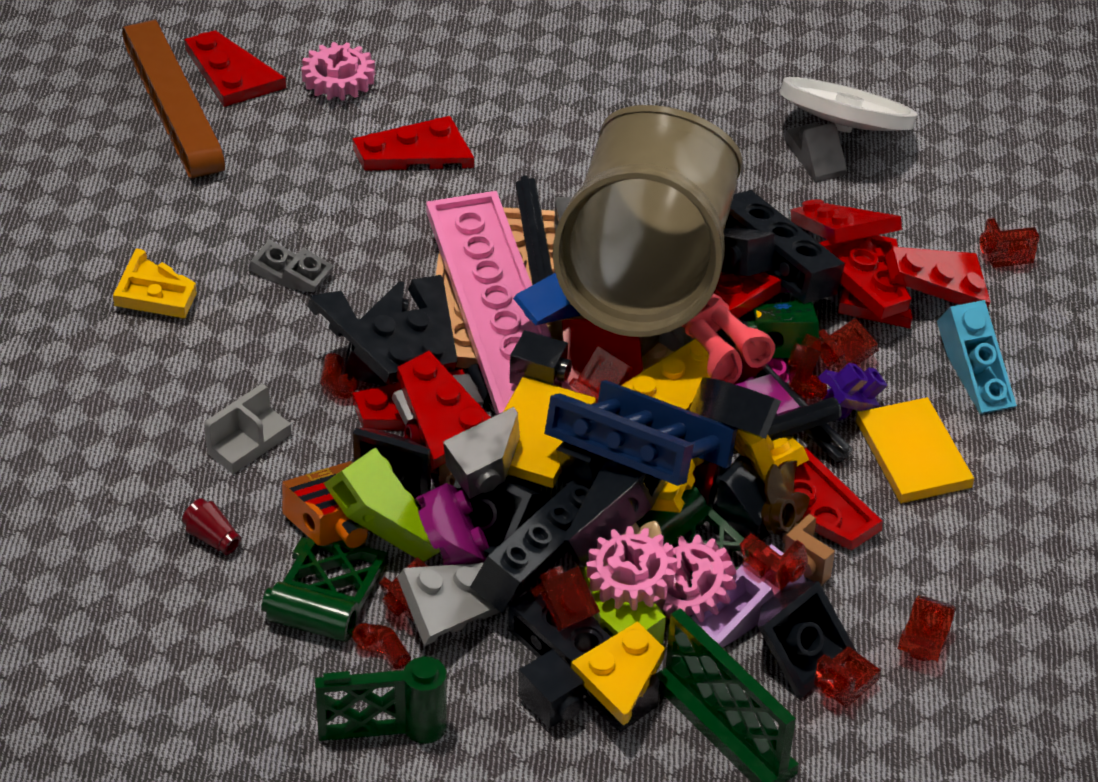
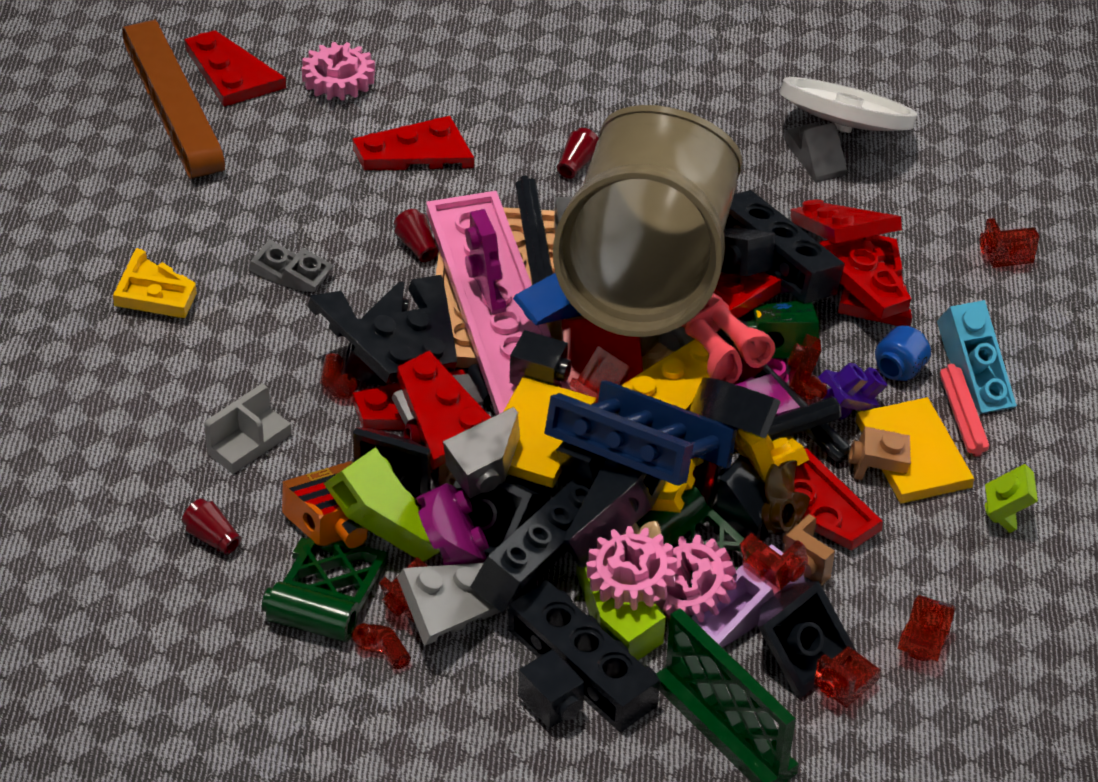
(415, 233): none -> dark red cone
(417, 696): dark green piece -> none
(484, 259): none -> magenta wing
(566, 596): clear red bracket -> none
(577, 152): none -> dark red cone
(621, 669): yellow wing -> none
(847, 345): clear red bracket -> none
(880, 450): none -> medium nougat bracket
(902, 353): none -> blue head
(939, 273): red wing -> none
(964, 410): none -> coral axle
(1010, 495): none -> lime bracket

